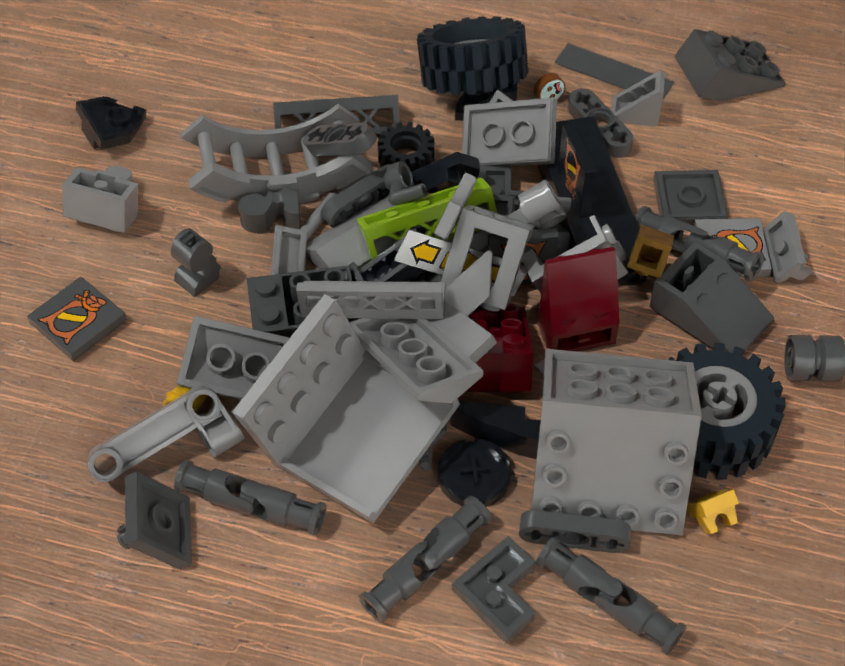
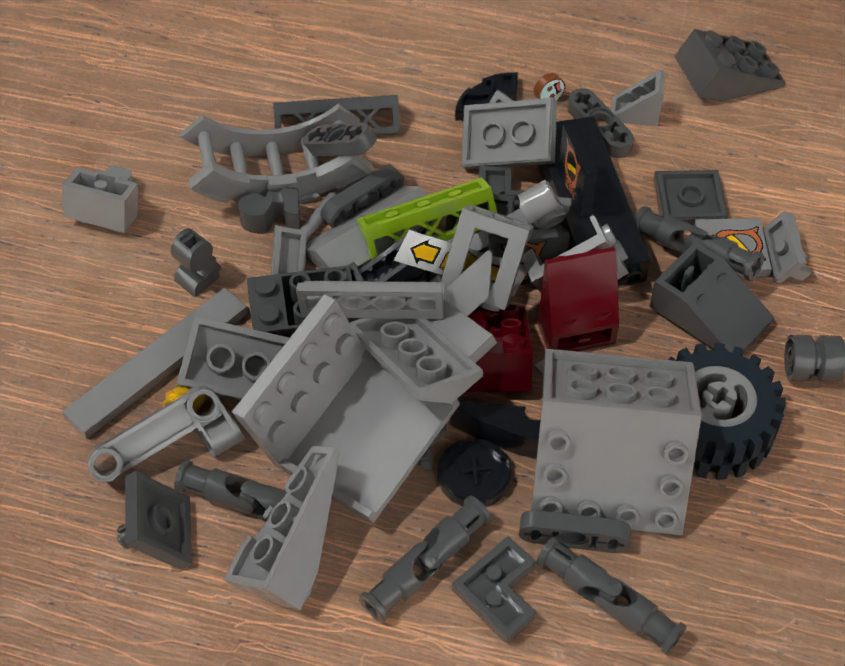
(77, 318): dark grey tile -> none
(109, 123): black plate -> none
(146, 368): none -> light grey tile
(288, 548): none -> light grey wedge
(400, 184): dark grey plate -> none
(409, 138): black tyre -> none
(446, 172): black plate -> none
(455, 207): light grey tile -> none
(473, 55): black wheel -> none
(604, 68): dark grey sticker -> none
(650, 252): pearl gold brick -> none
(709, 506): yellow tile -> none

